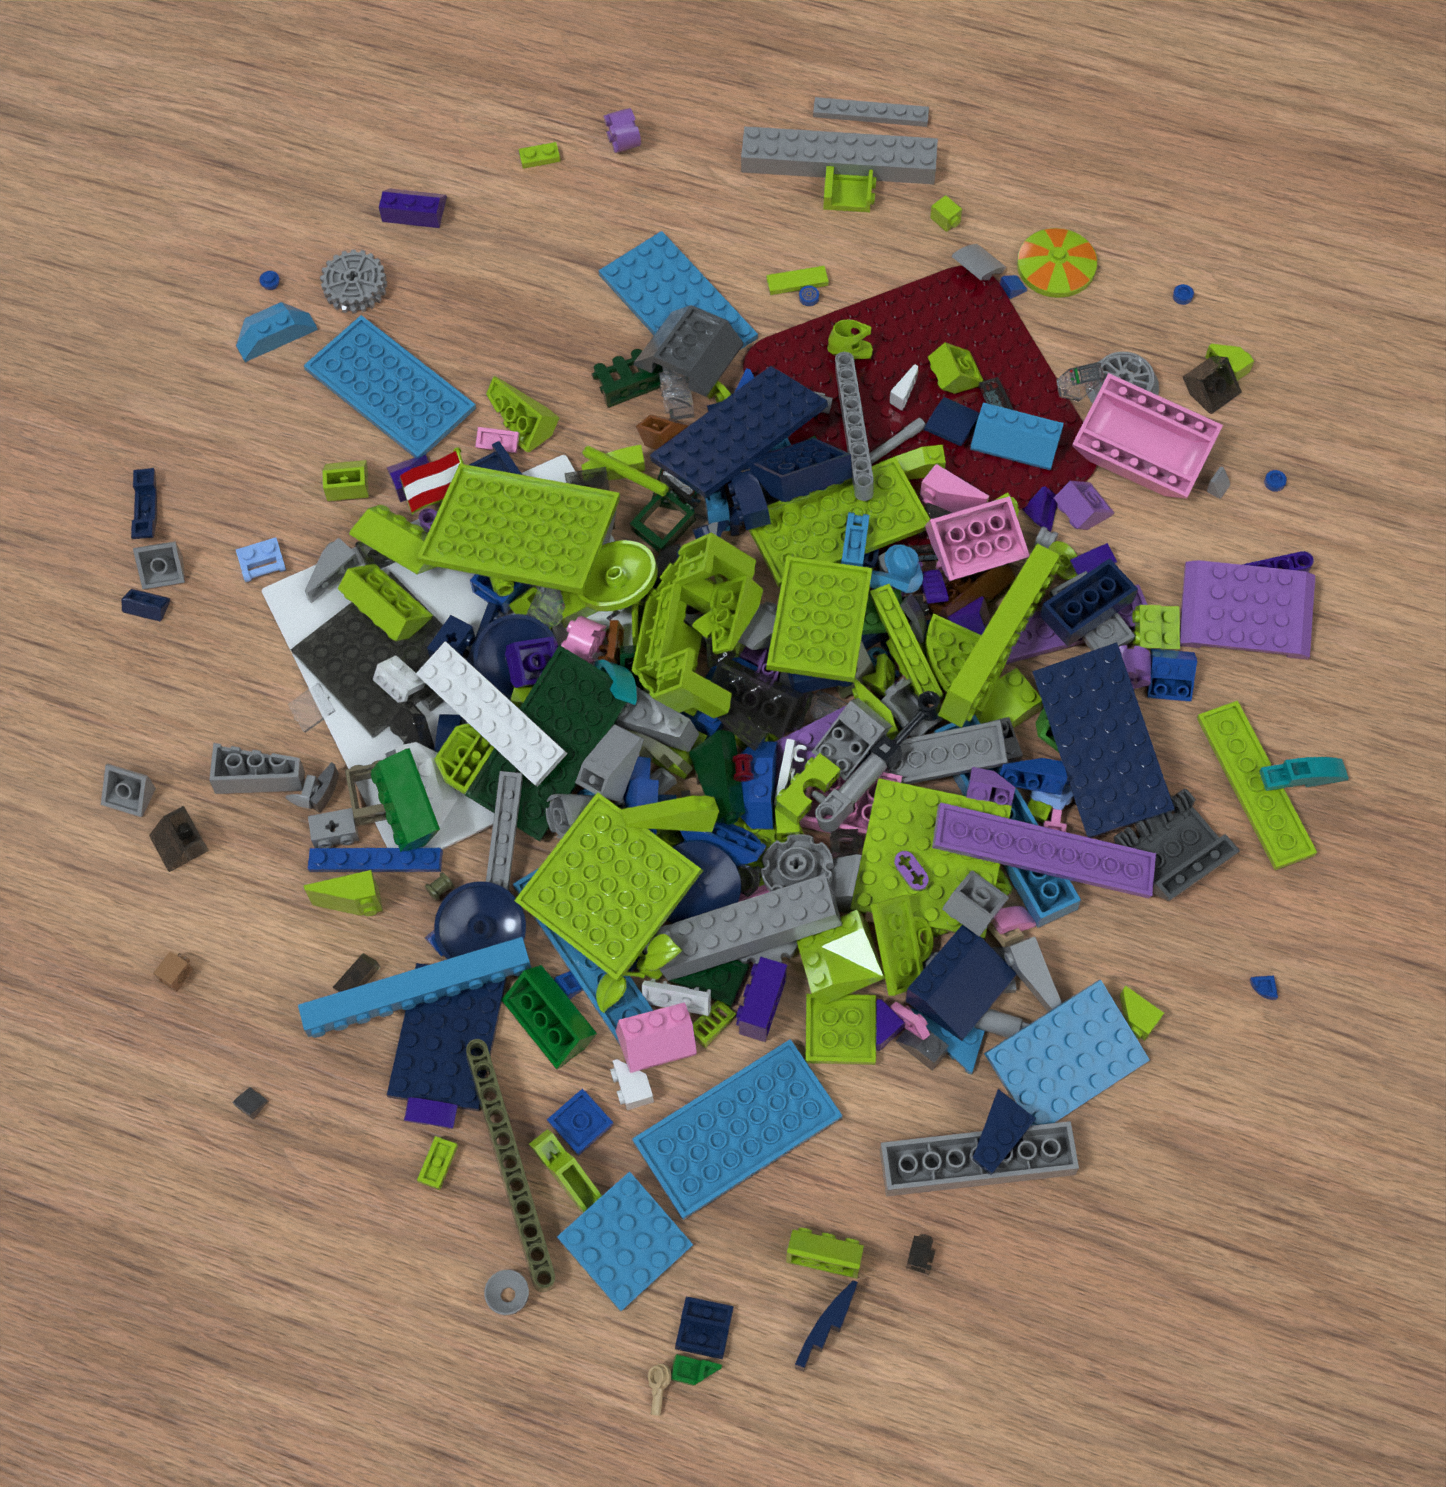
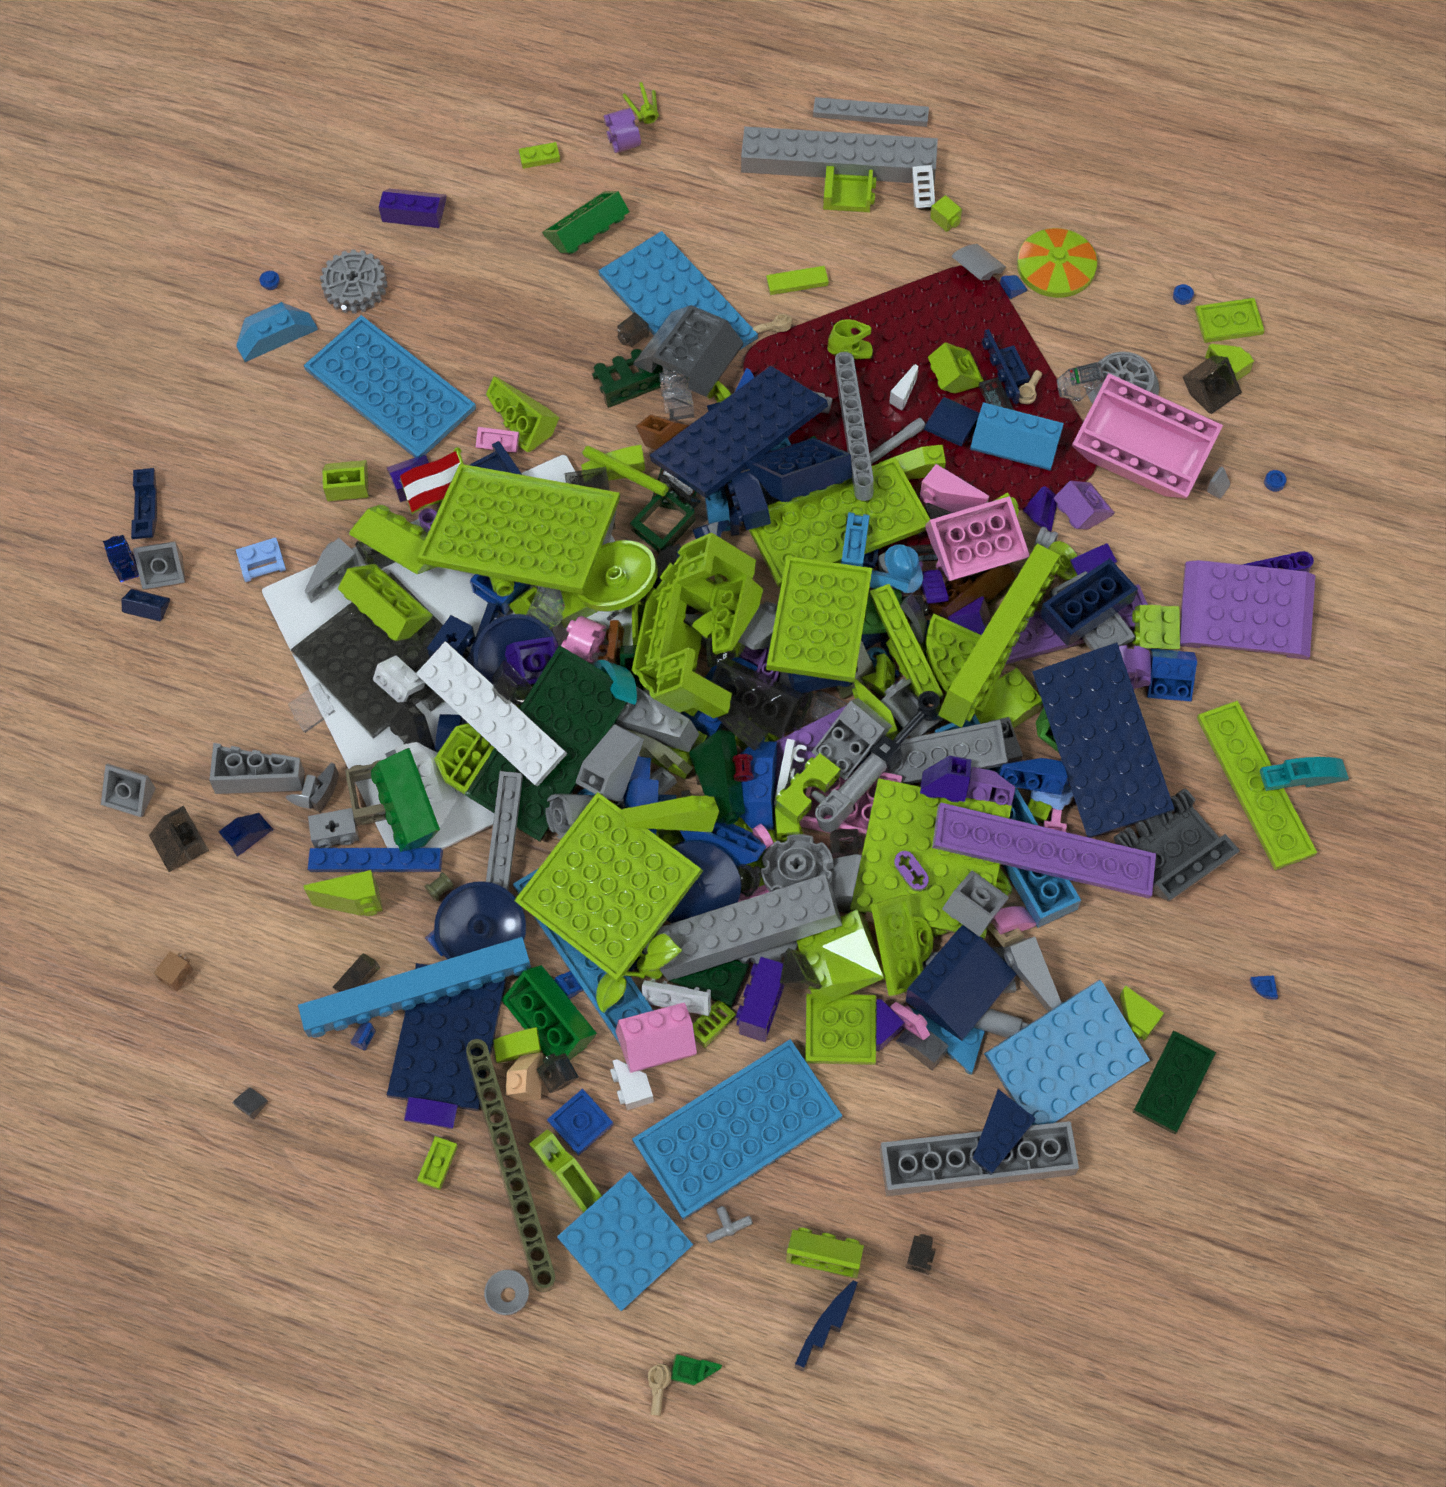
(121, 558): none -> clear blue brick
(244, 832): none -> clear blue slope
(363, 1036): none -> blue slope
(510, 684): none -> clear smoke slope
(517, 1044): none -> lime slope
(523, 1078): none -> light nougat slope
(557, 1072): none -> clear smoke brick
(587, 221): none -> green slope
(632, 330): none -> clear smoke brick
(648, 112): none -> lime plant
(704, 1327): dark blue slope -> none
(728, 1228): none -> light grey piece
(763, 835): none -> bright pink piece
(780, 324): none -> tan plate
(798, 972): none -> clear smoke slope
(809, 295): blue tile -> none
(926, 203): none -> white slope
(947, 779): none -> dark purple slope
(1008, 365): none -> dark blue bracket
(1027, 391): none -> tan plate
(1174, 1082): none -> dark green plate
(1229, 320): none -> lime tile

